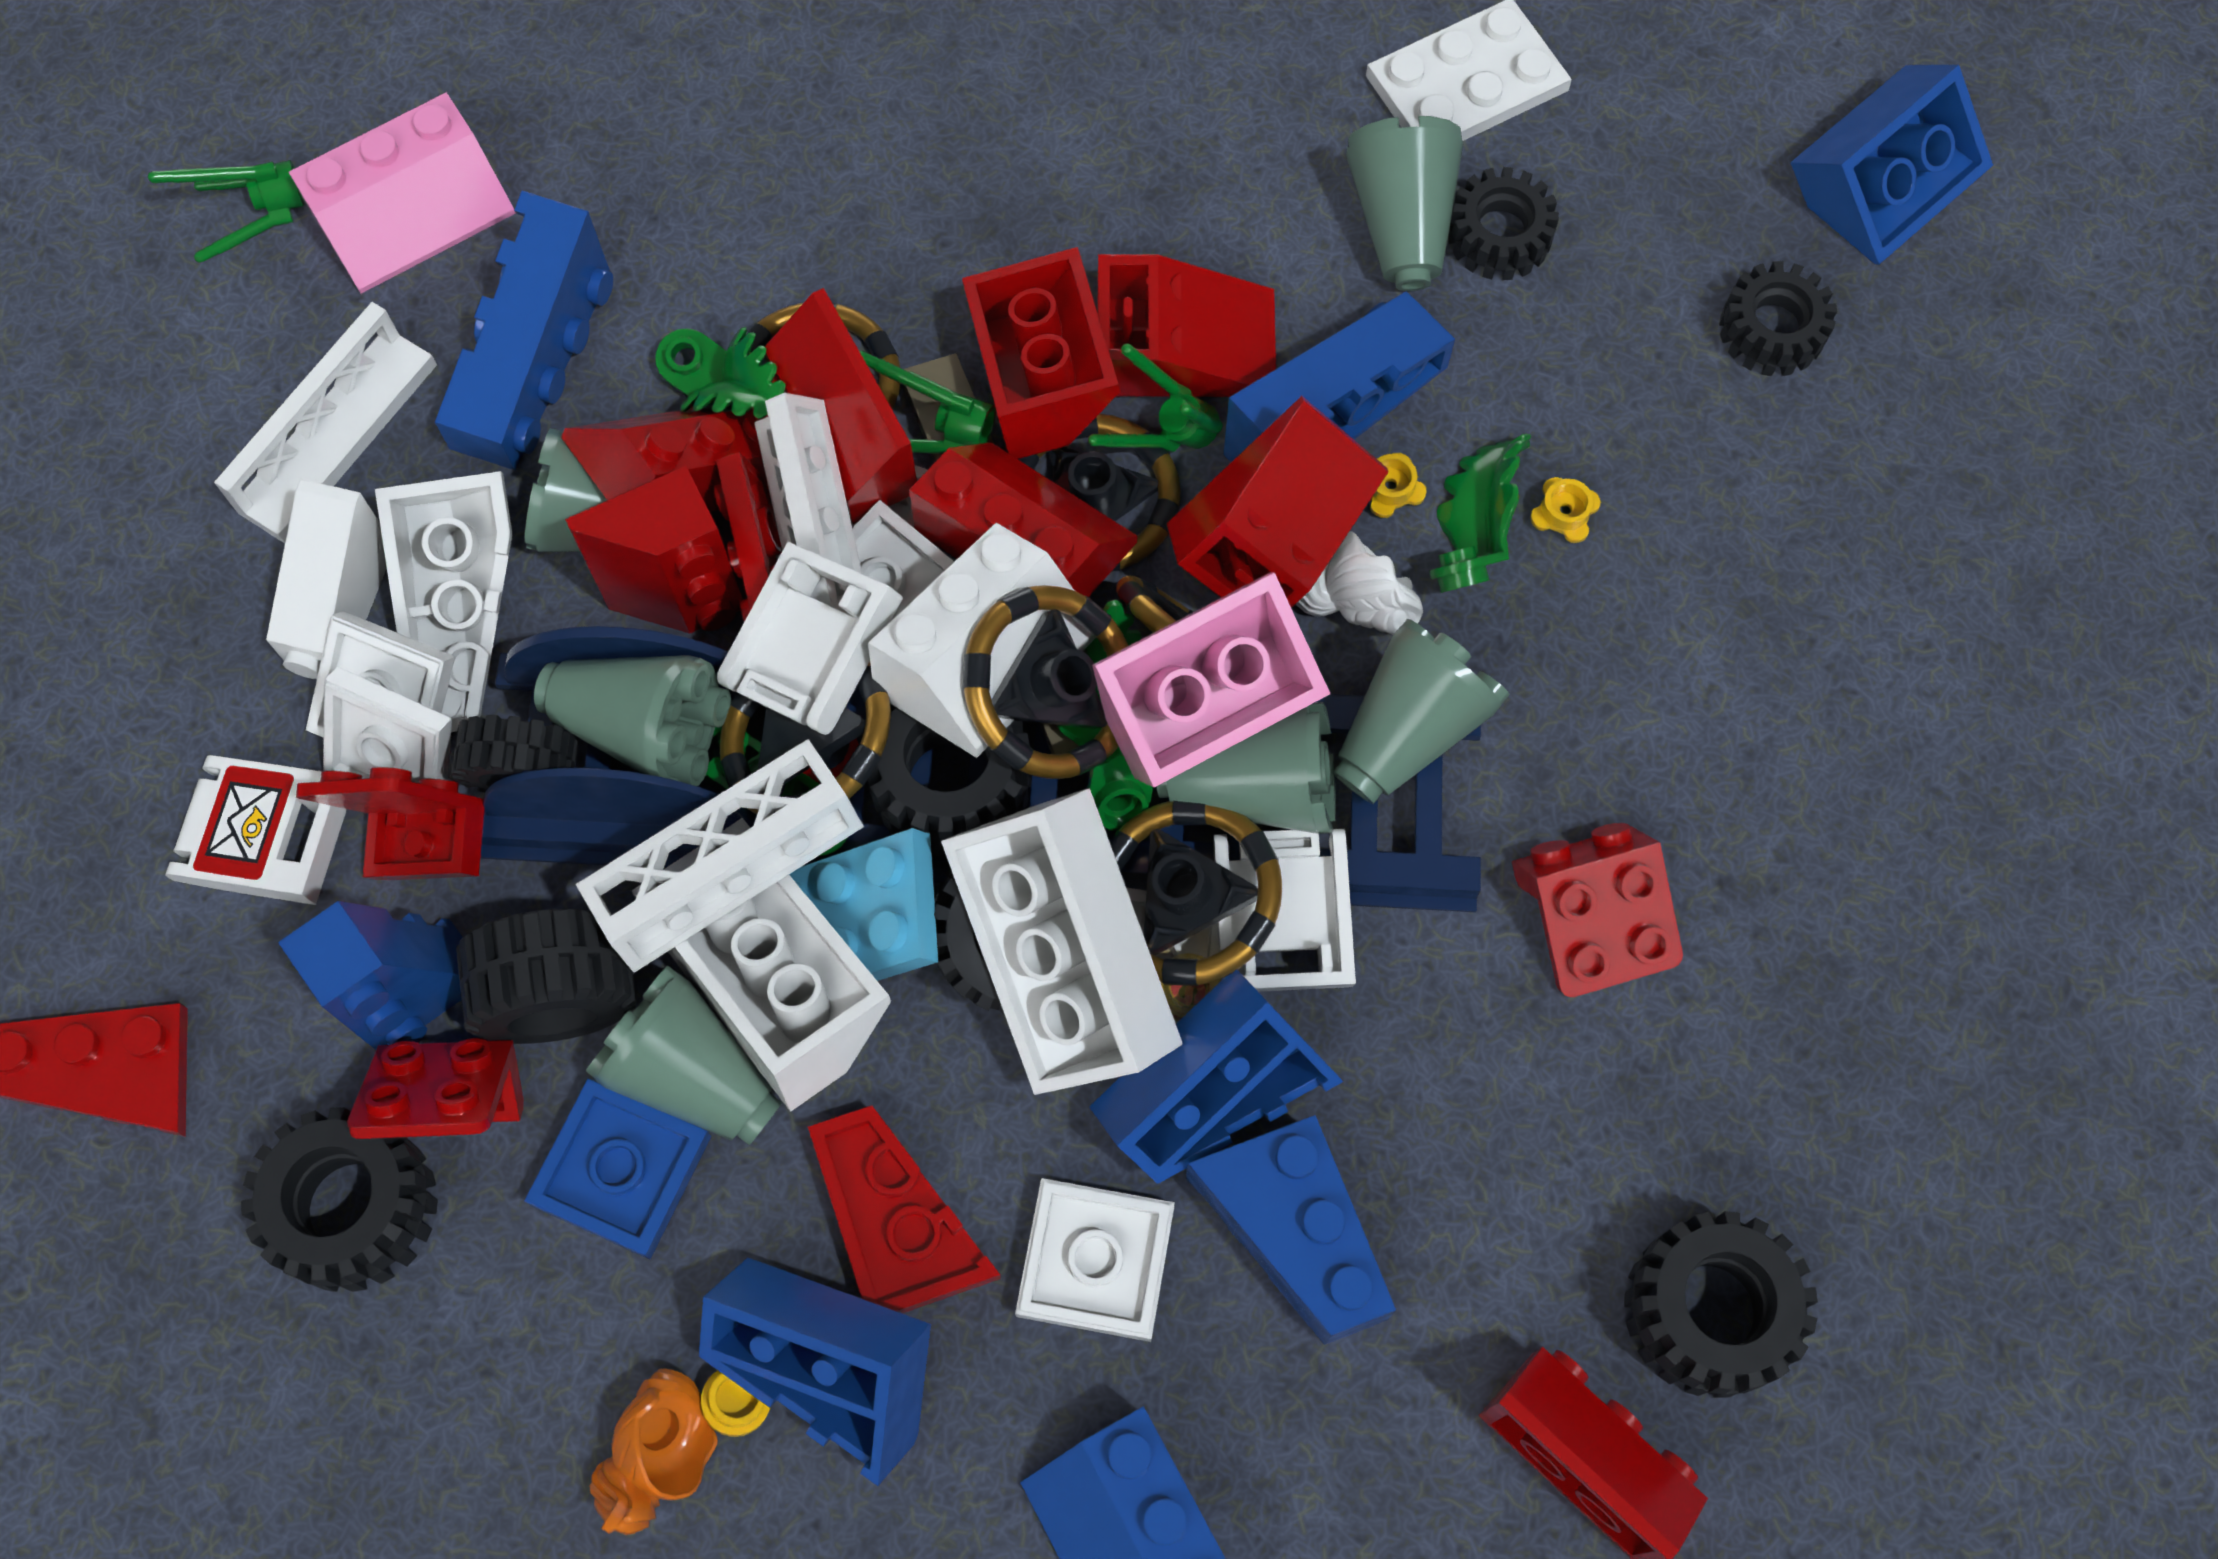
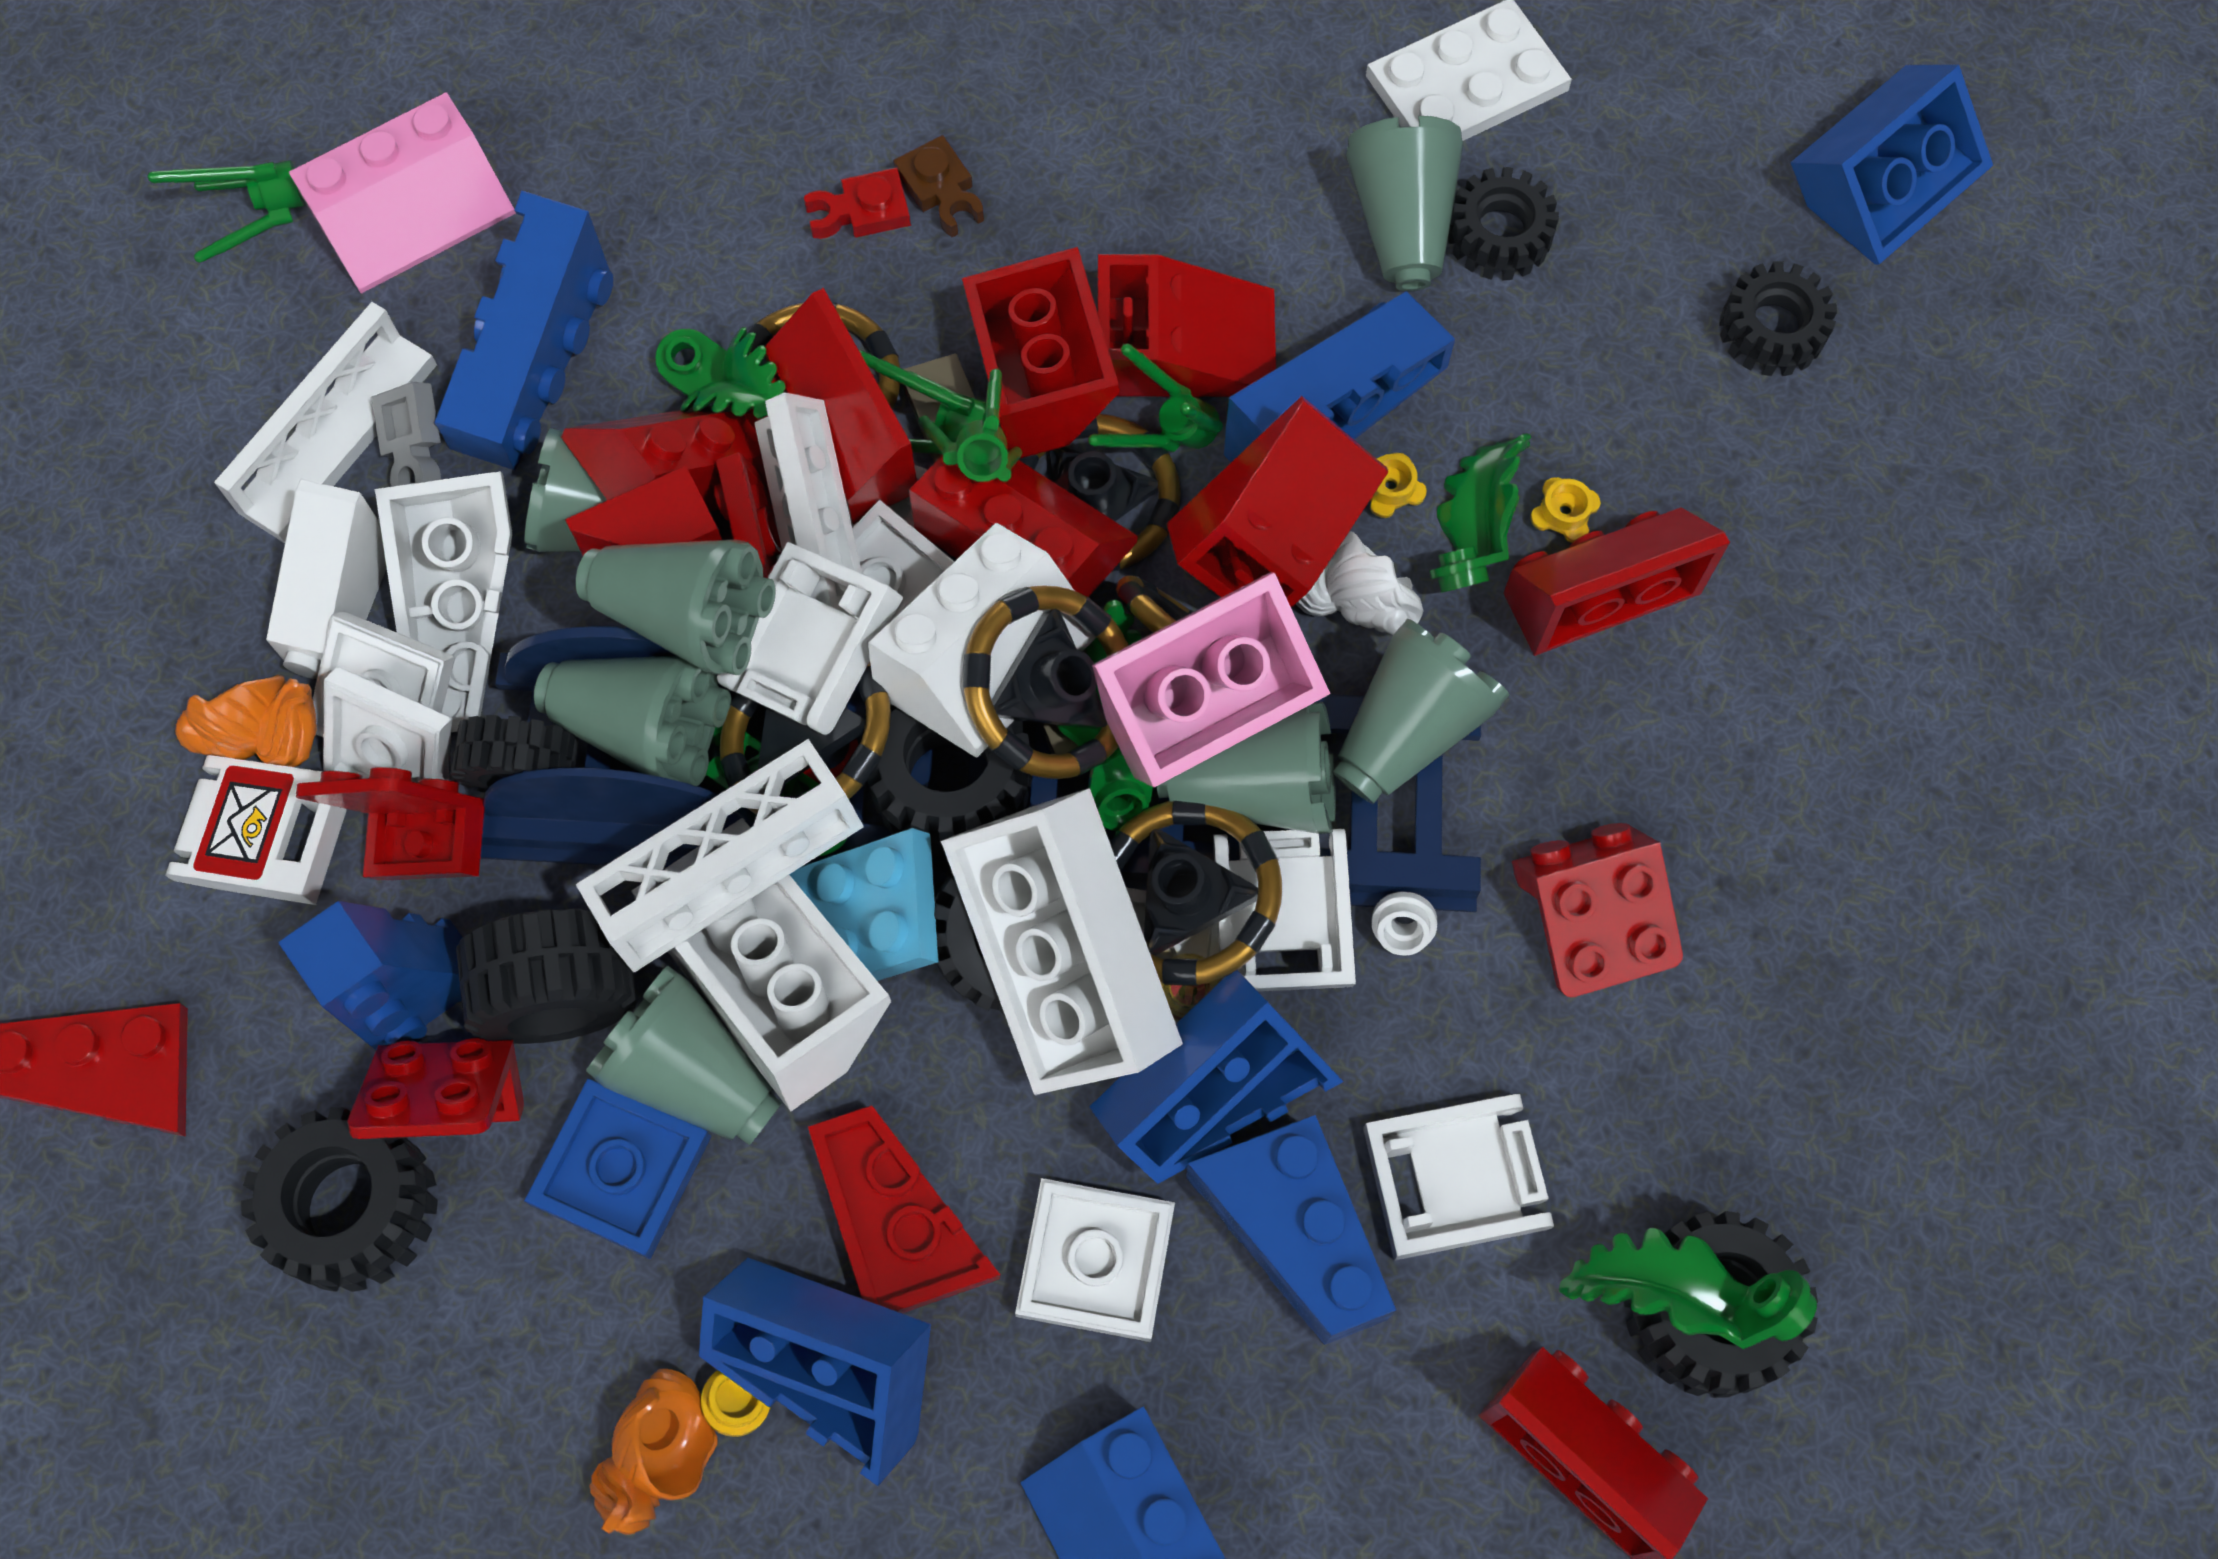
(252, 718): none -> orange hair
(406, 431): none -> light grey plate
(683, 596): none -> sand green cone
(868, 203): none -> red plate
(939, 178): none -> reddish brown plate
(981, 444): none -> green plant
(1400, 937): none -> white plate
(1466, 1174): none -> white container
(1613, 577): none -> red slope
(1692, 1289): none -> green plant

